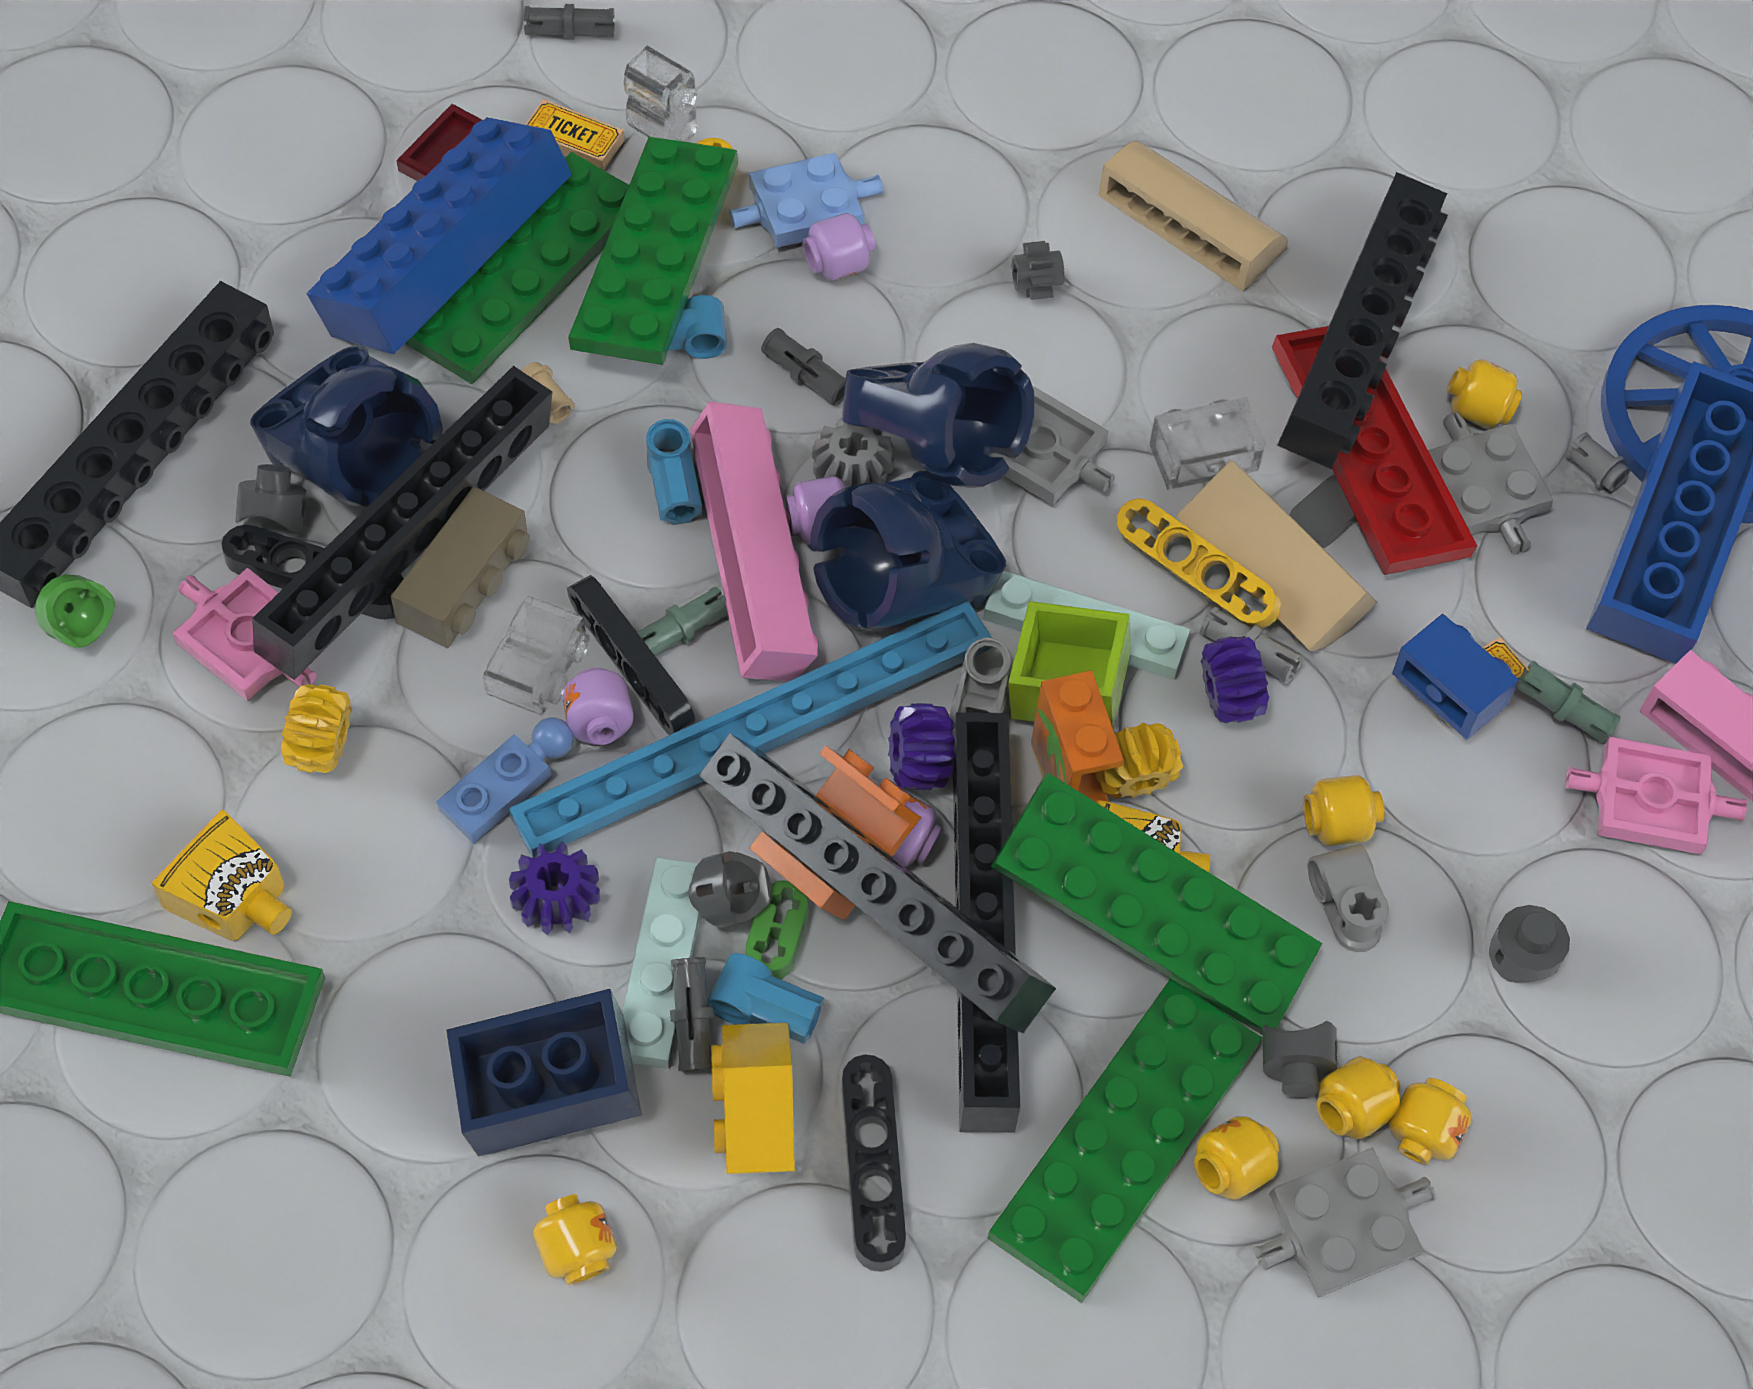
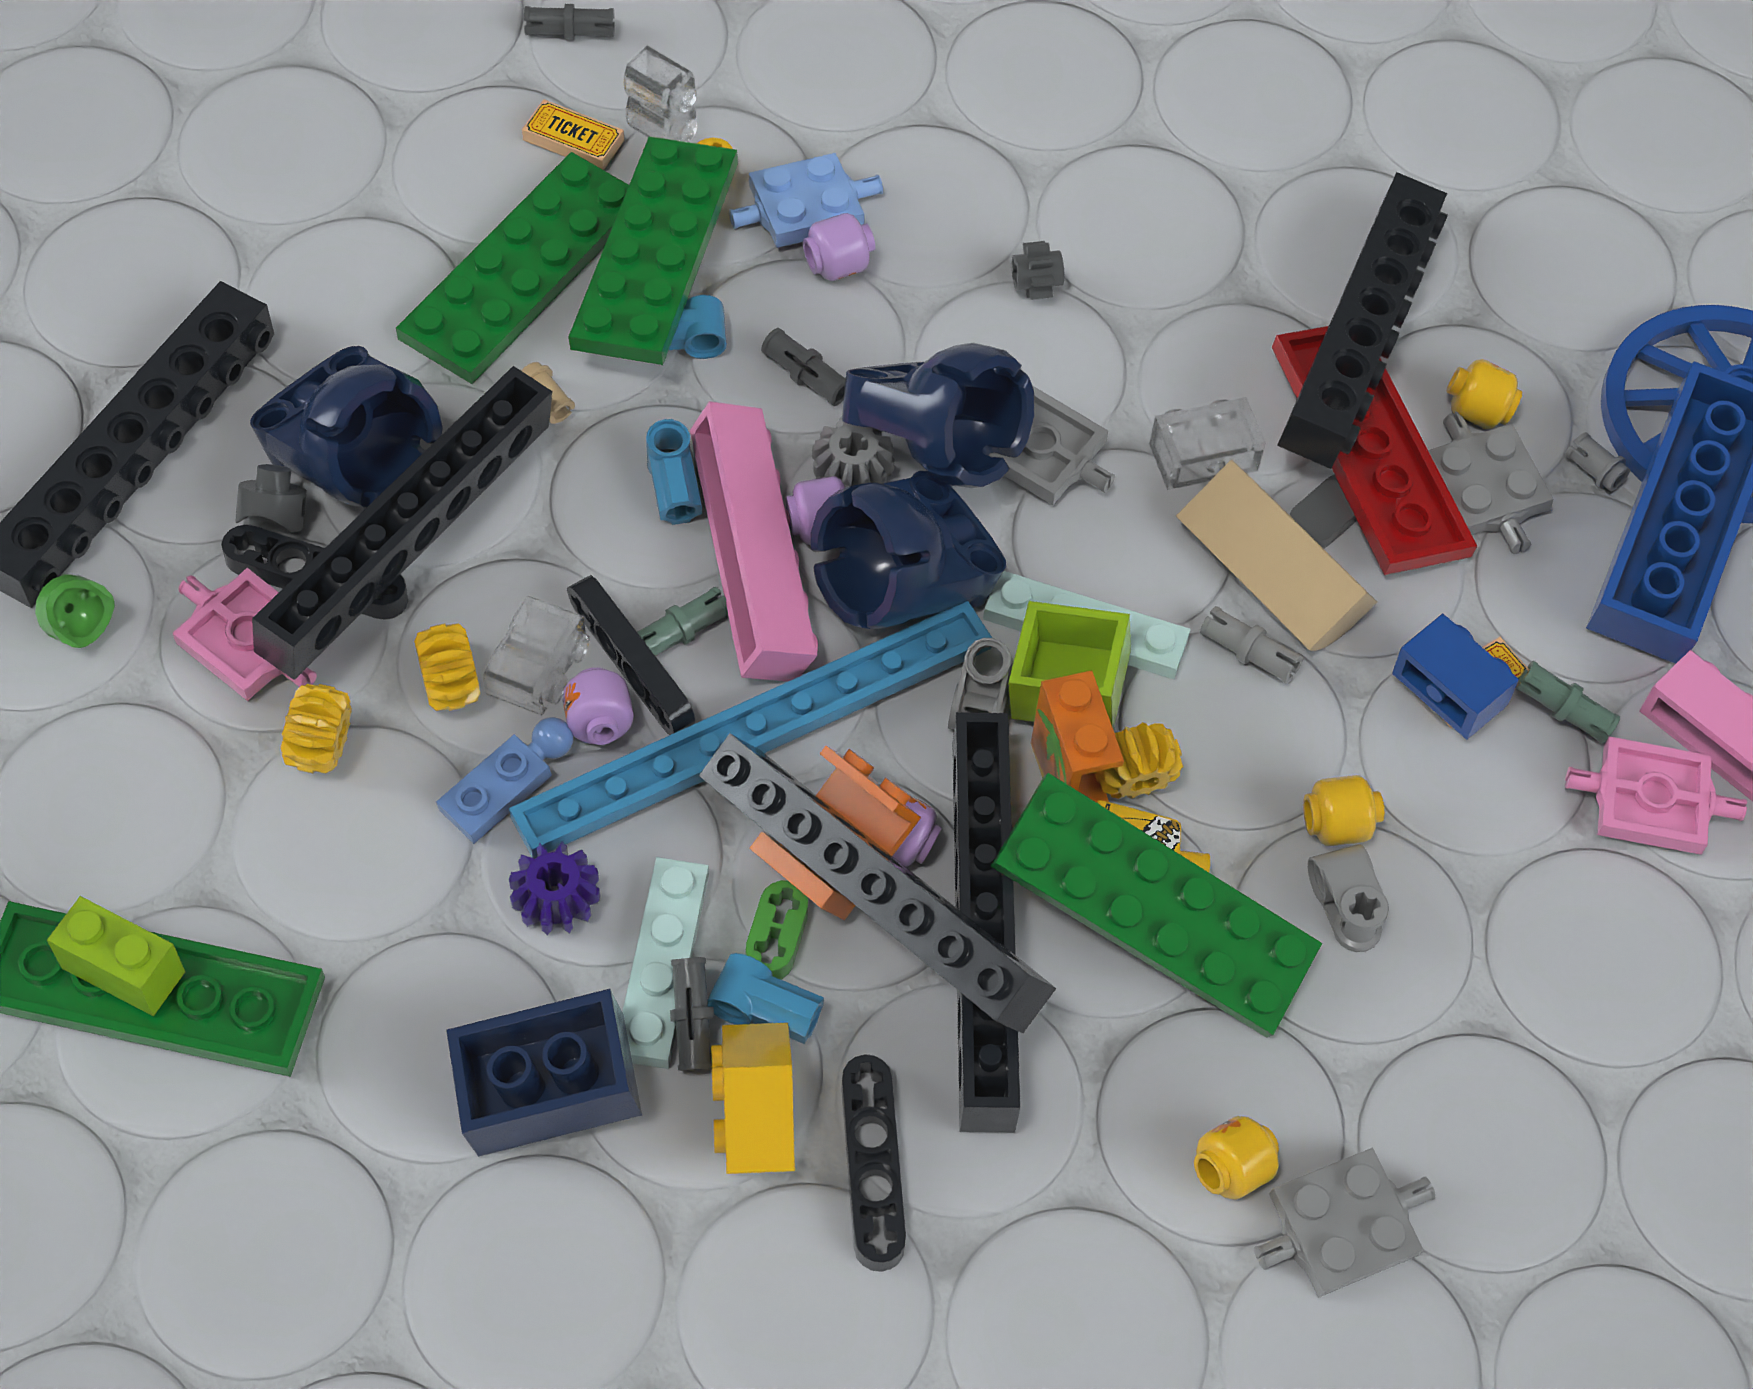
(116, 955): none -> lime brick
(224, 882): yellow torso -> none
(436, 141): dark red tile -> none
(439, 234): blue brick -> none
(447, 667): none -> yellow gear
(461, 568): dark tan brick -> none
(574, 1239): yellow head -> none
(719, 888): dark grey piece -> none
(921, 747): dark purple gear -> none
(1124, 1140): green plate -> none
(1190, 214): tan brick -> none
(1201, 558): yellow beam -> none
(1235, 679): dark purple gear -> none
(1300, 1057): dark grey piece -> none
(1358, 1098): yellow head -> none
(1431, 1121): yellow head -> none
(1529, 944): dark grey piece -> none

